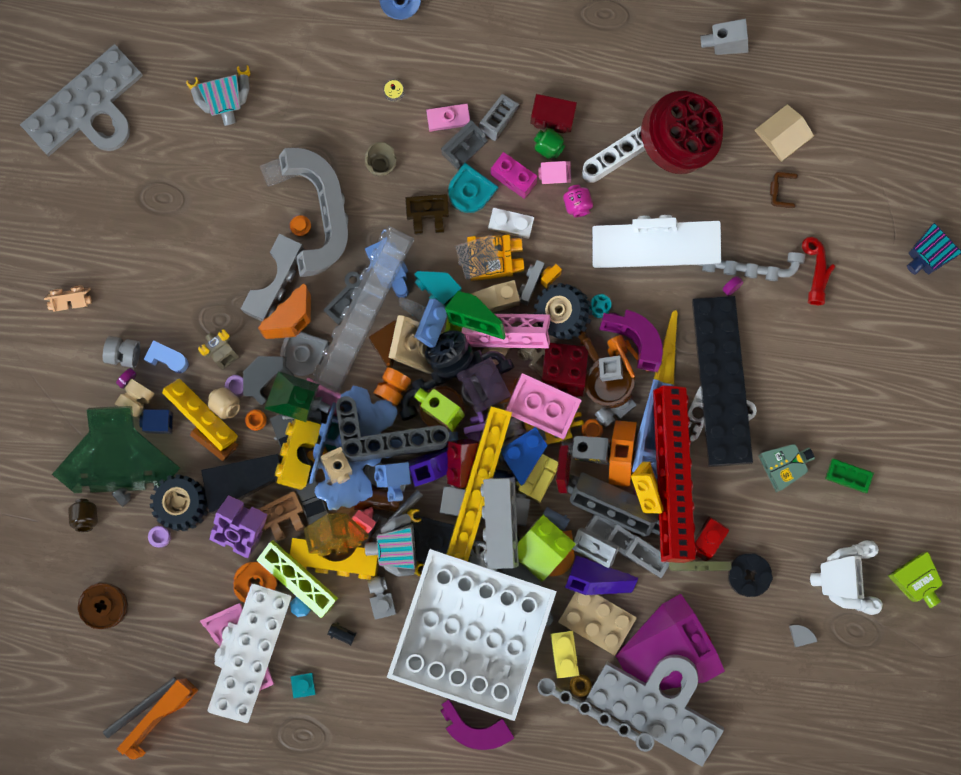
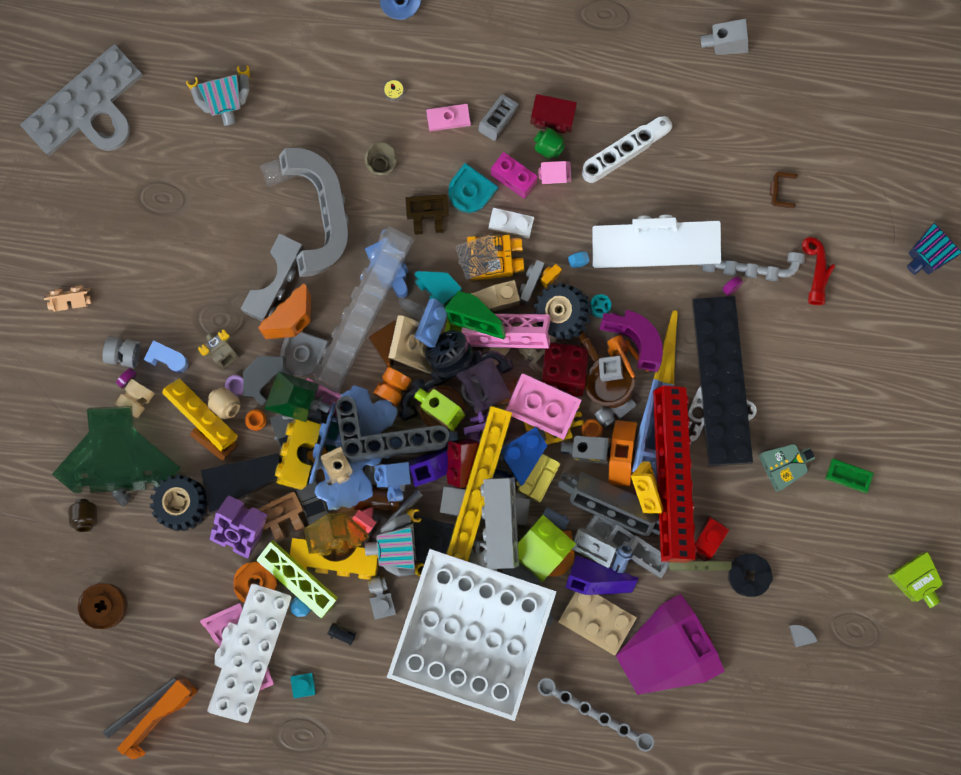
(156, 421): dark blue brick -> none
(159, 536): lavender tile -> none
(300, 225): orange plate -> none
(337, 305): dark grey hinge -> none
(464, 145): dark grey hinge -> none
(475, 738): magenta arch -> none
(515, 428): light grey wheel -> none
(563, 469): dark red tile -> none
(564, 654): light yellow brick -> none
(578, 201): dark pink head -> none
(578, 259): none -> dark azure tile
(583, 692): pearl gold plate -> none
(624, 554): none -> sand blue pin
(654, 712): light grey plate -> none
(672, 152): dark red wheel -> none
(785, 132): tan slope -> none
(843, 578): white torso -> none

